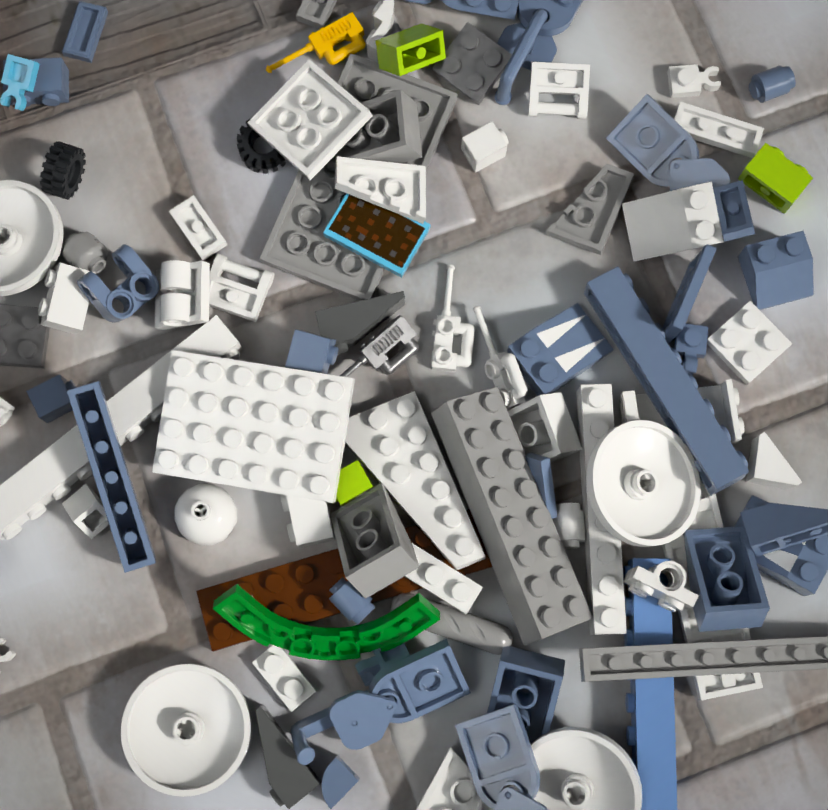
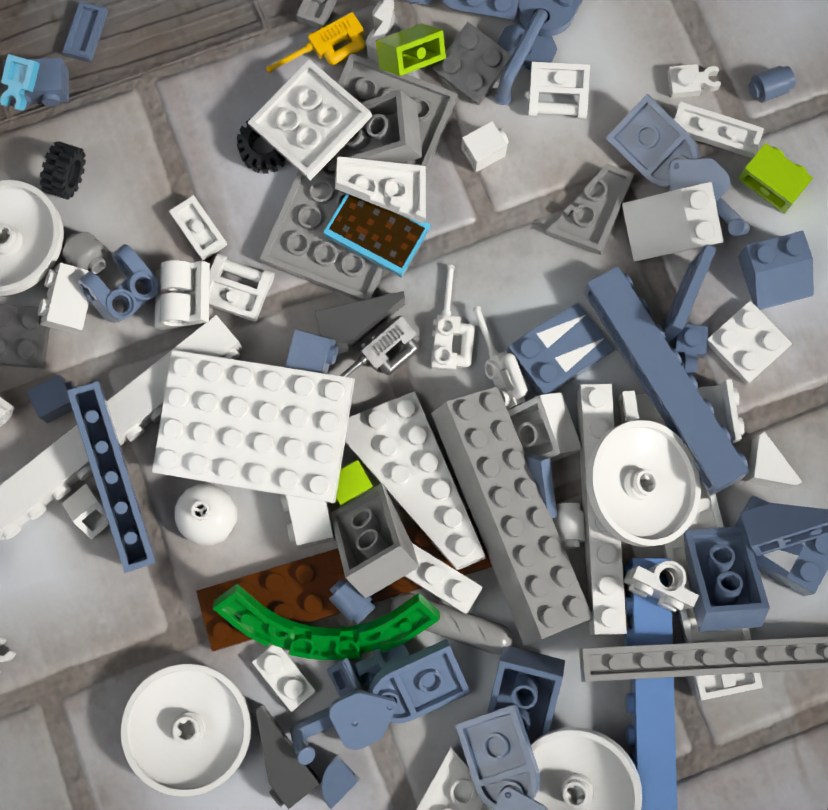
(344, 677): none -> sand blue slope
(733, 211): sand blue plate -> none

